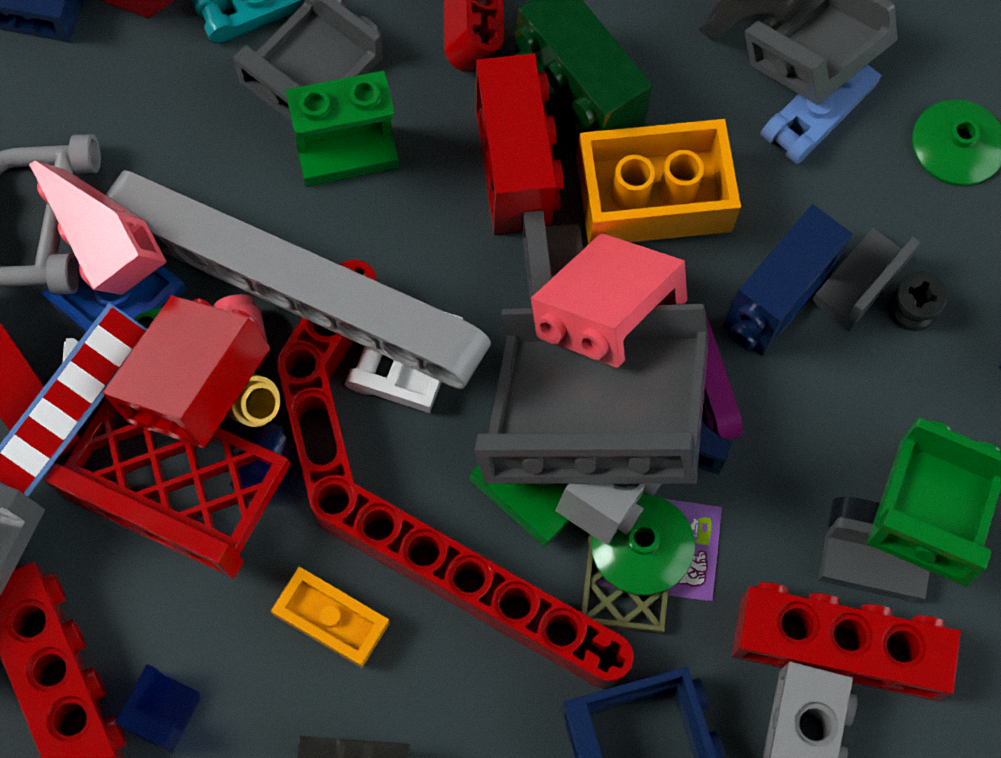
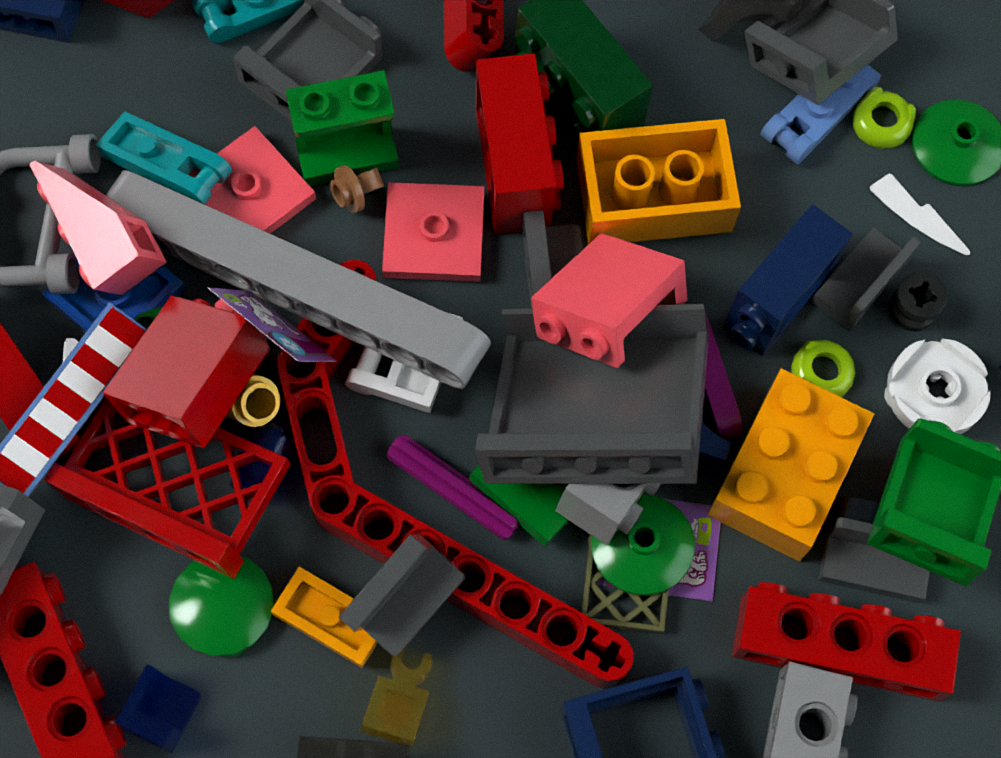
(163, 157): none -> teal plate
(220, 612): none -> green dish
(262, 185): none -> coral plate
(273, 325): none -> sticker
(350, 188): none -> medium nougat plate
(397, 703): none -> clear yellow plate
(403, 594): none -> dark grey panel
(433, 232): none -> coral plate
(451, 486): none -> magenta axle
(791, 465): none -> light orange brick
(812, 349): none -> lime piece
(880, 136): none -> lime piece
(921, 217): none -> white sticker
(933, 360): none -> white plate

